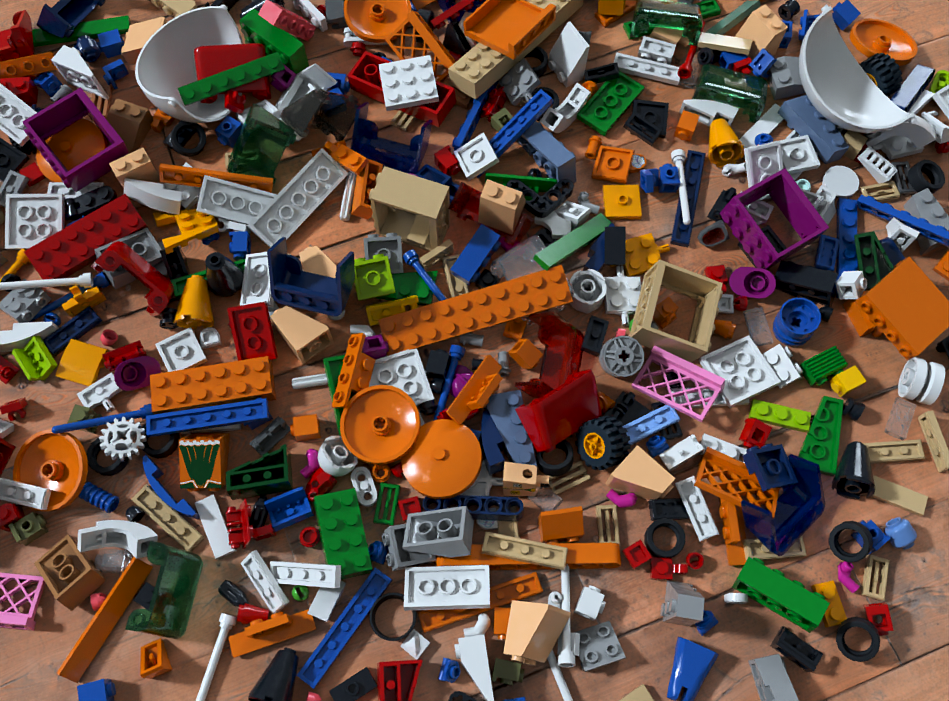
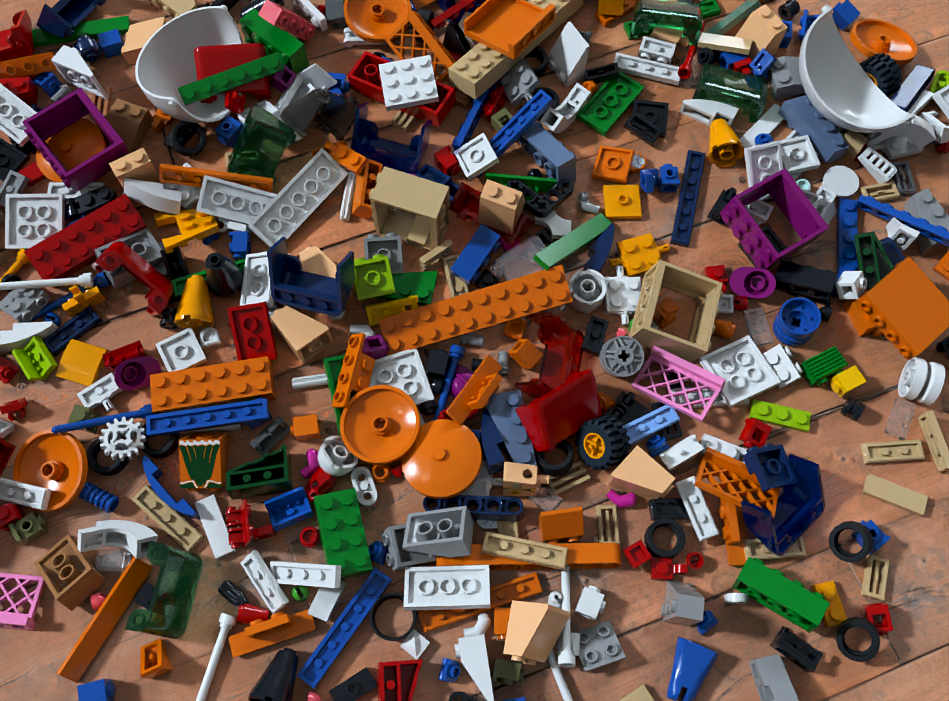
(108, 337): coral hinge -> none
(114, 71): blue bracket -> none
(134, 514): black hinge -> none
(259, 513): black piece -> none
(358, 48): red plate -> none
(384, 521): green tile -> none
(409, 506): red tile -> none
(412, 258): blue piece -> none
(576, 213): white slope -> none
(594, 144): orange pin -> none
(615, 245): black hinge -> none
(678, 158): white piece -> none
(686, 125): orange brick -> none
(713, 234): rock -> none
(732, 169): white arm -> none
(823, 436): green wing -> none
(826, 253): blue plate -> none
(844, 576): dark pink arm -> none
(854, 473): black cone -> none
(900, 533): medium blue head -> none
(932, 170): black tyre -> none

